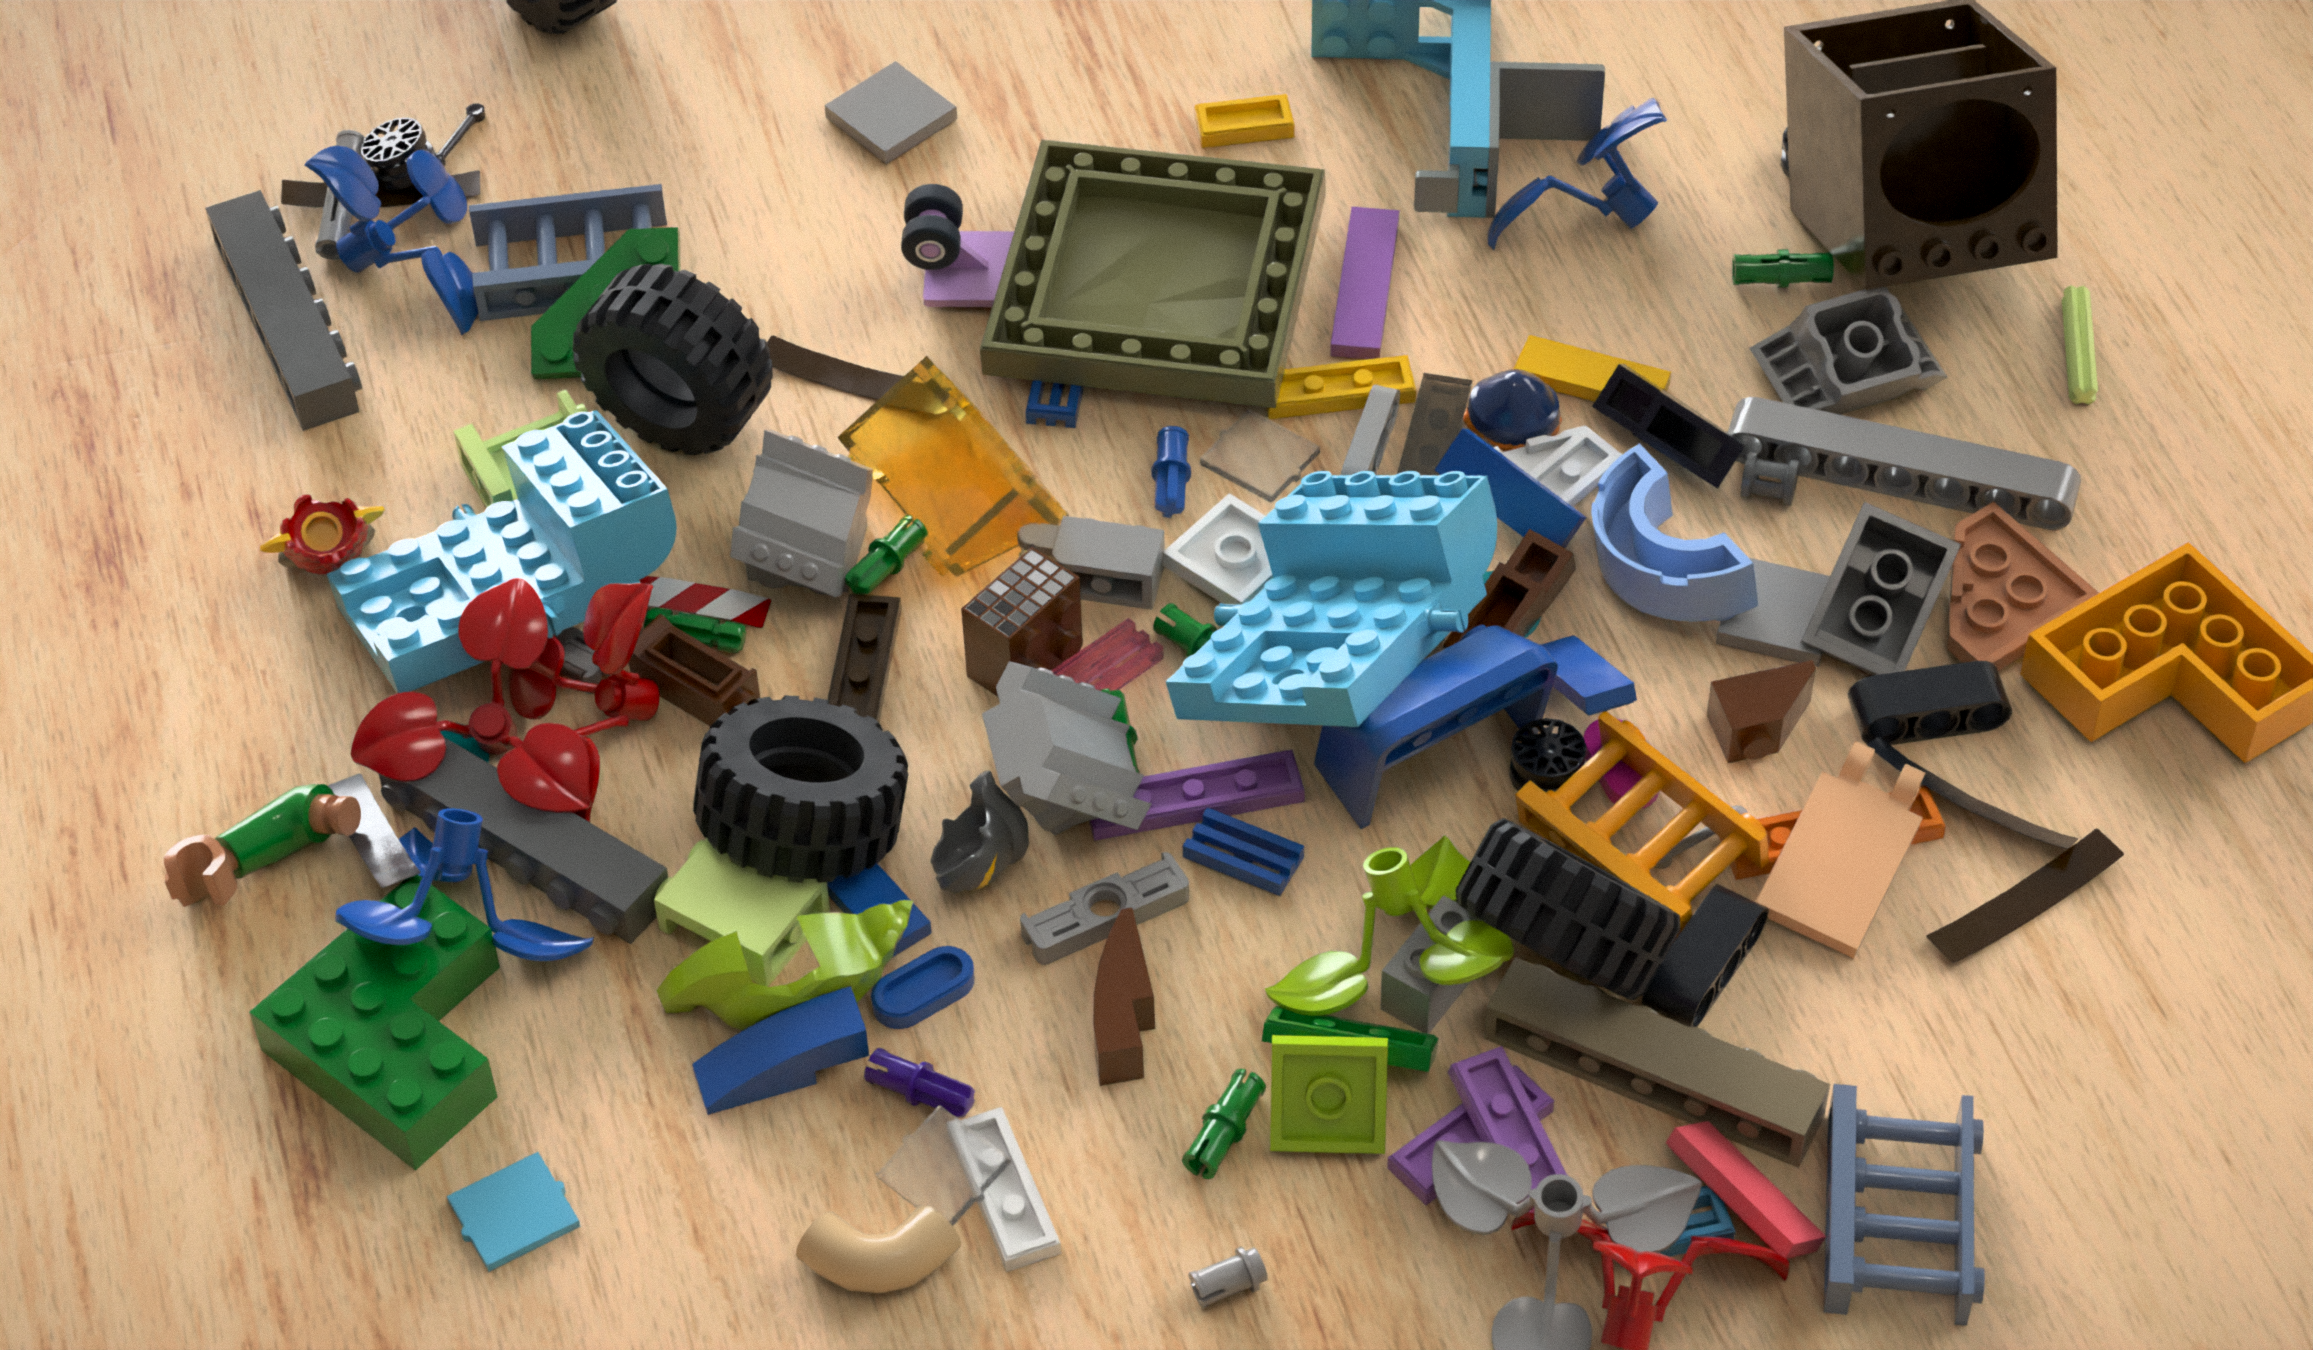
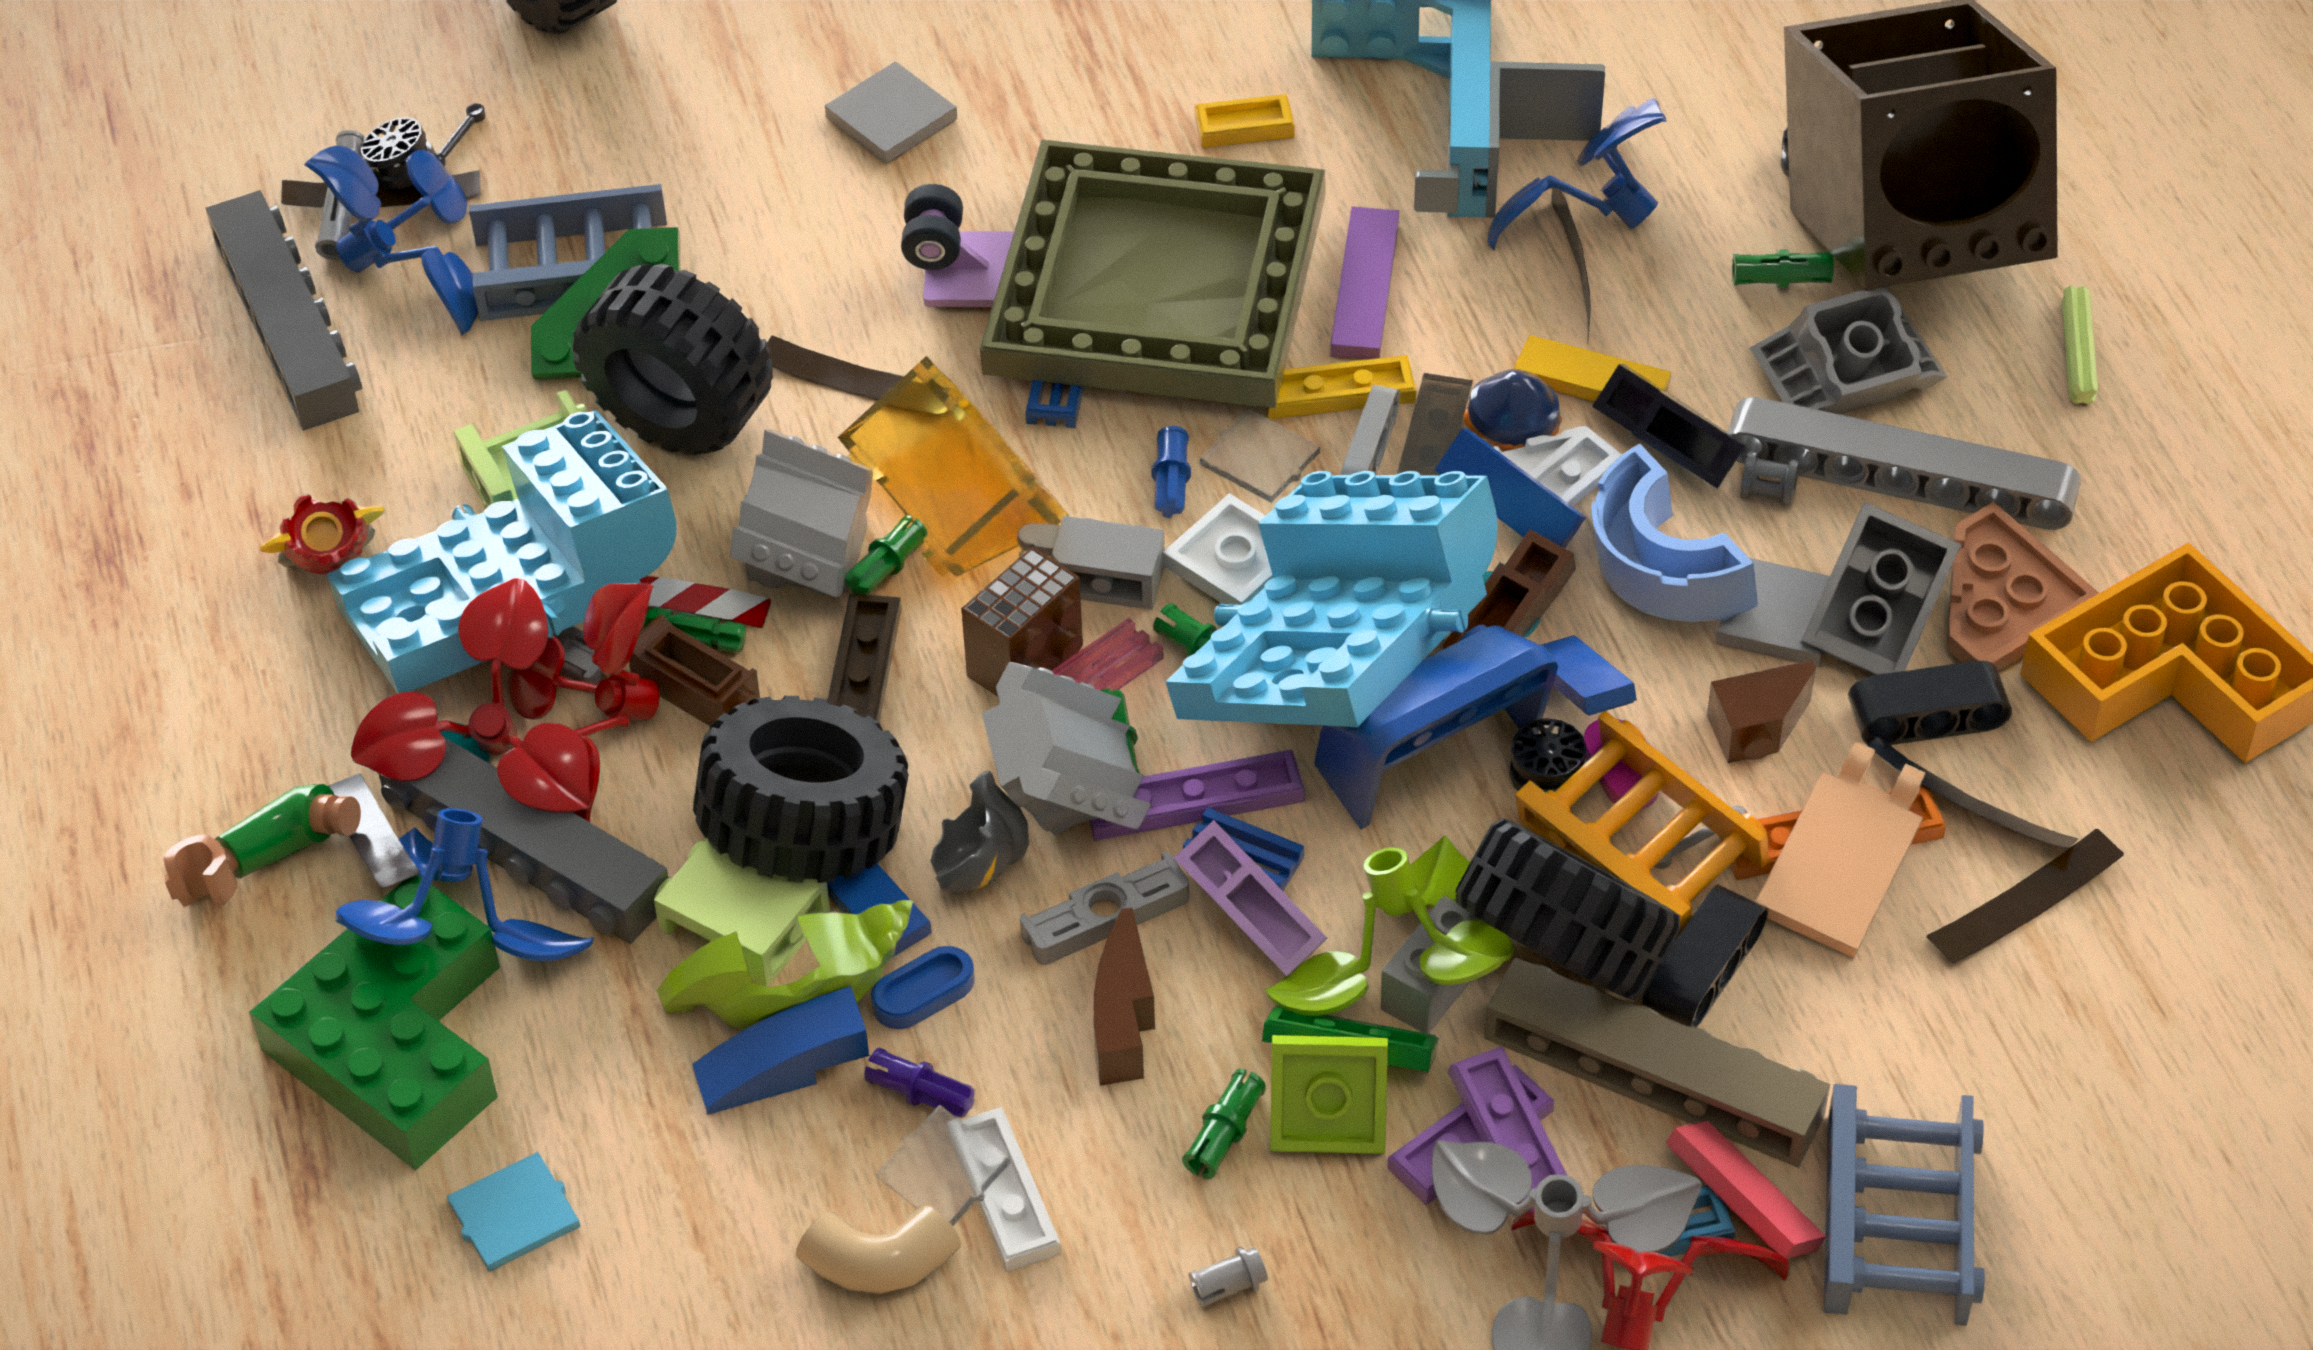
(1250, 898): none -> lavender slope
(1561, 208): none -> black sticker

